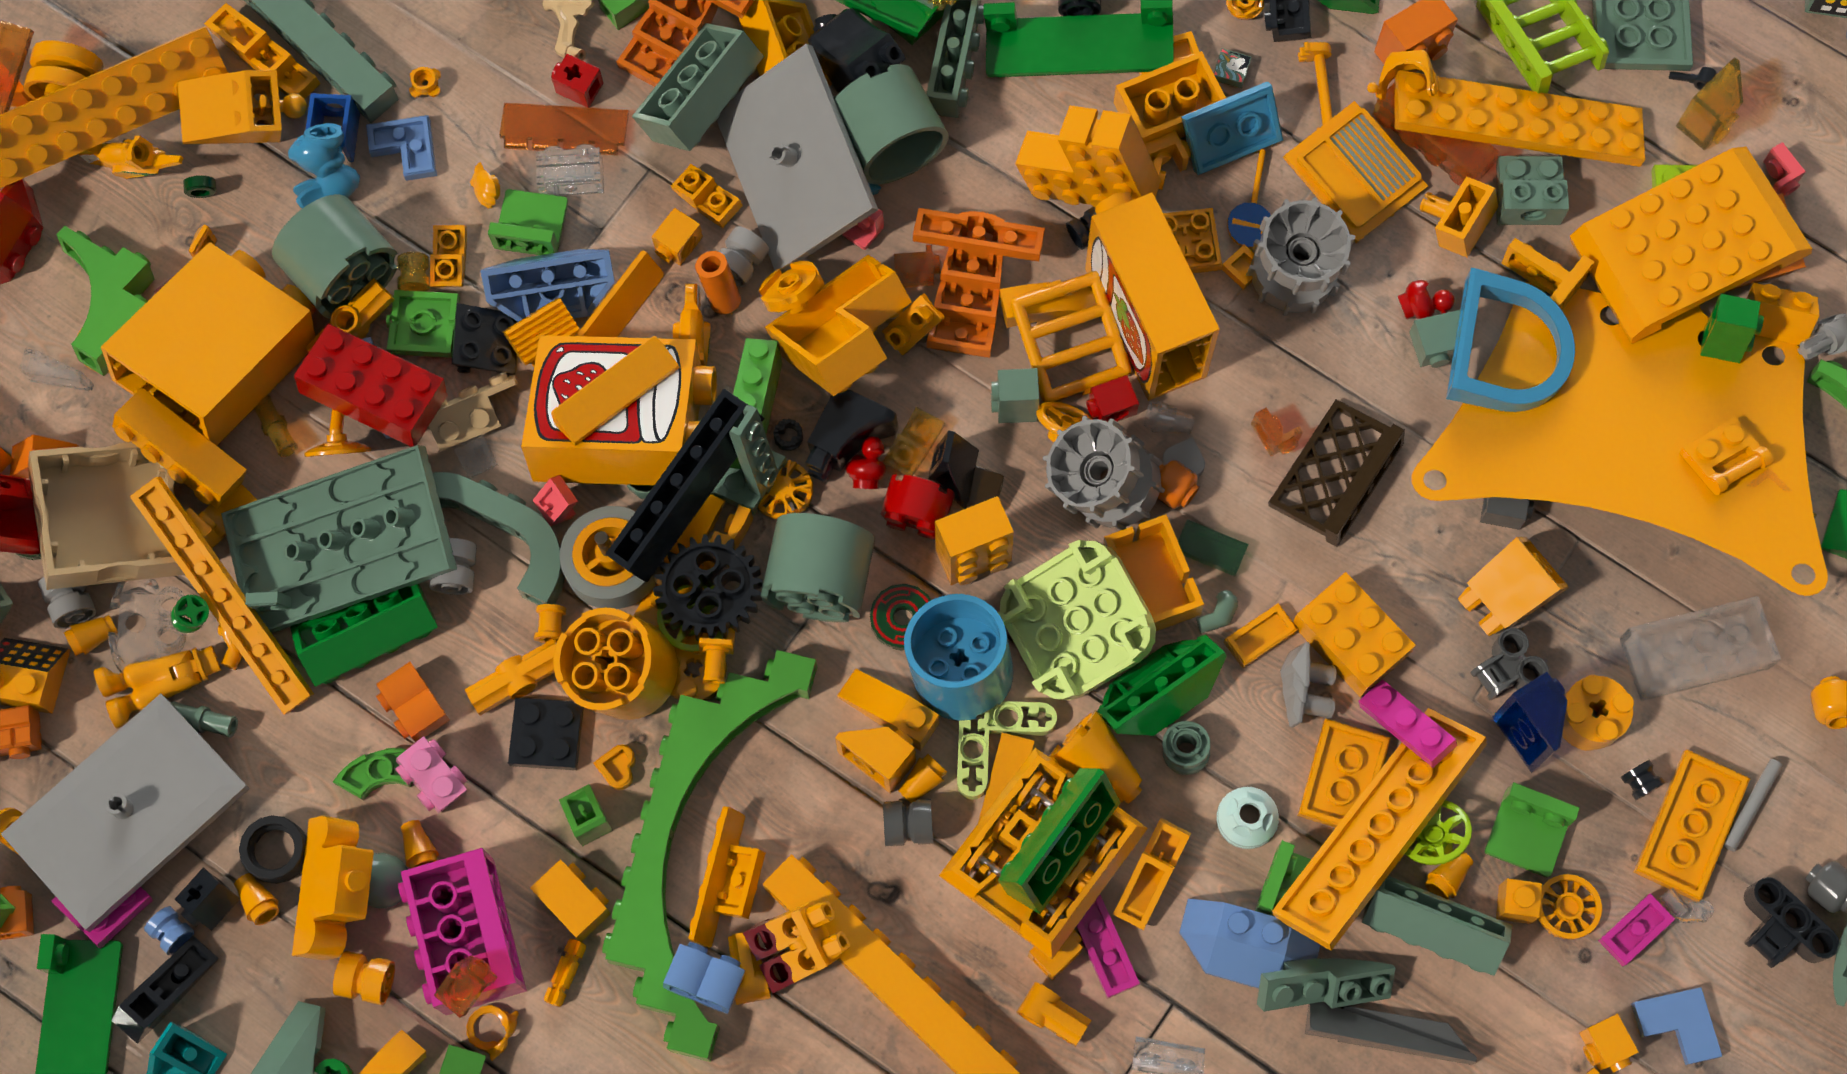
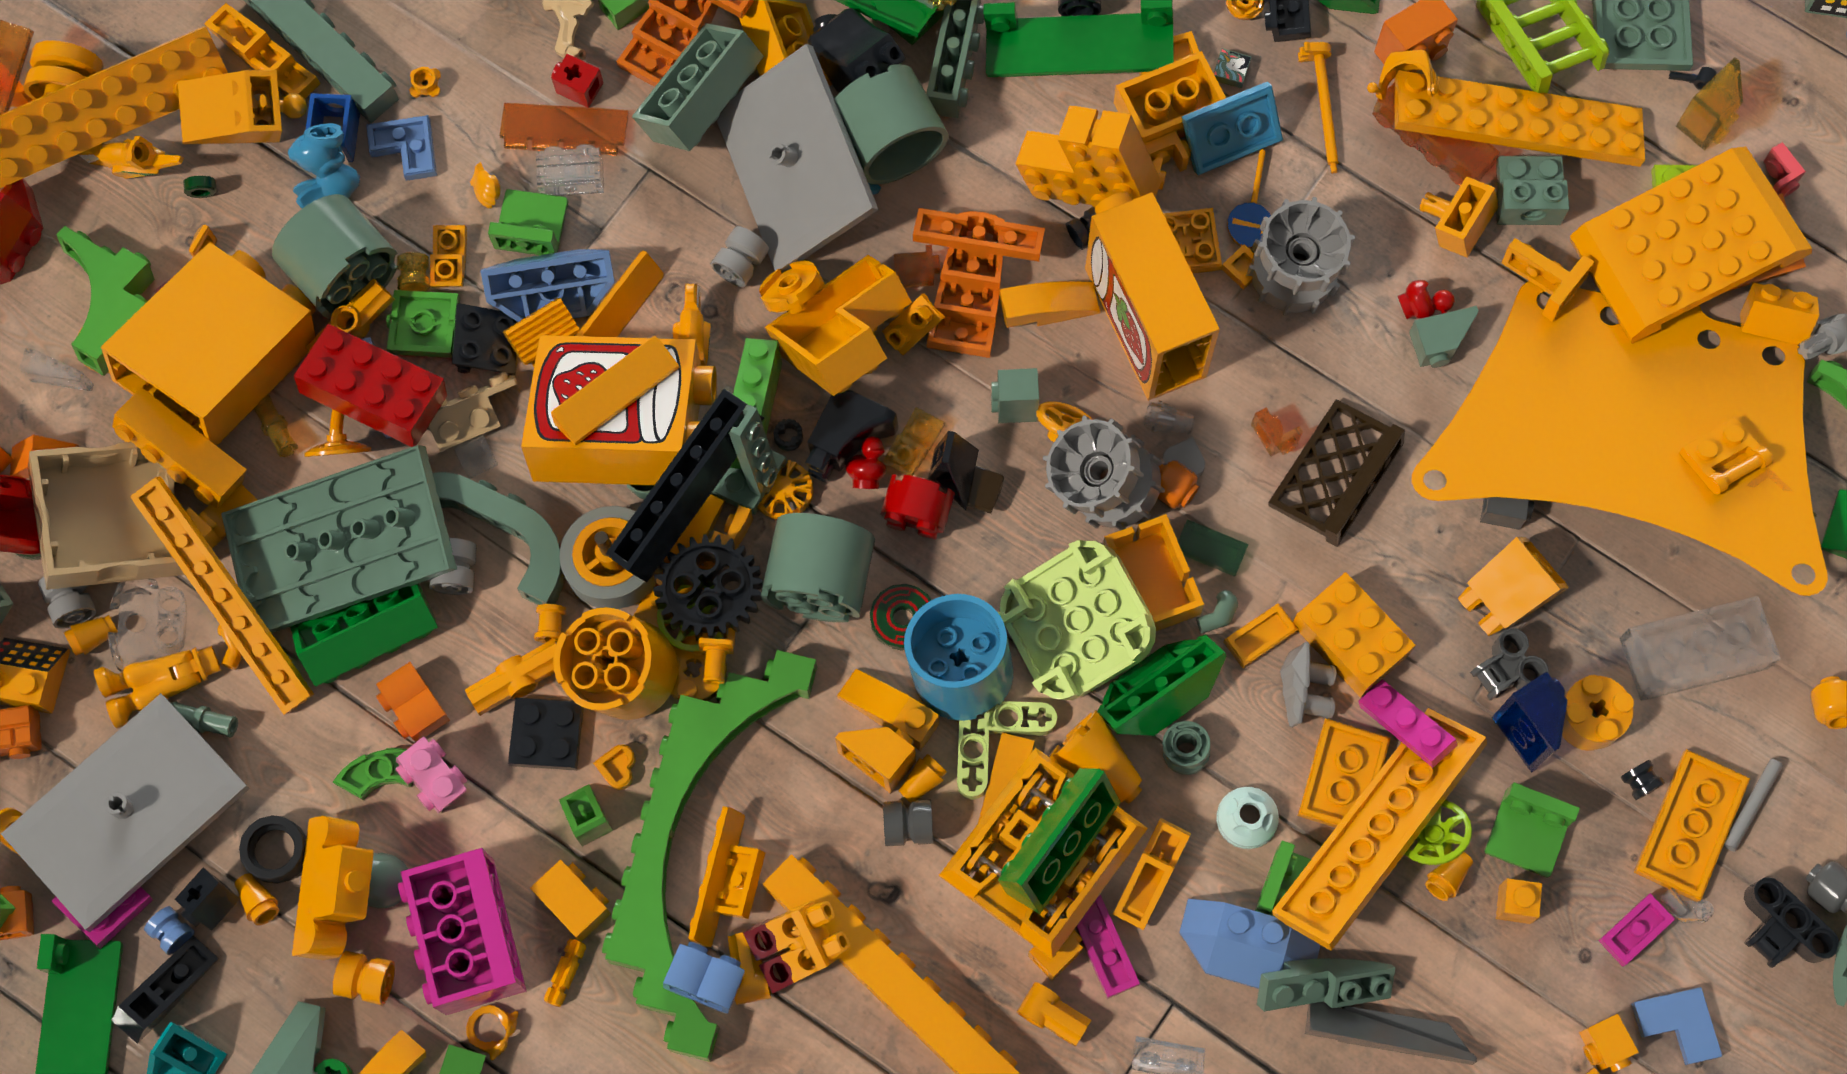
(192, 607): green wheel -> none
(268, 601): sand green tile -> none
(417, 845): light orange cone -> none
(465, 985): clear orange bracket -> none
(555, 501): coral bracket -> none
(676, 237): light orange brick -> none
(706, 196): light orange slope -> none
(718, 282): orange brick -> none
(866, 231): coral bracket -> none
(974, 541): light orange brick -> none
(1031, 333): light orange bar -> none
(1113, 400): red brick -> none
(1356, 170): light orange piece -> none
(1438, 925): sand green brick -> none
(1507, 290): dark azure window -> none
(1570, 907): light orange wheel -> none
(1731, 328): green brick -> none

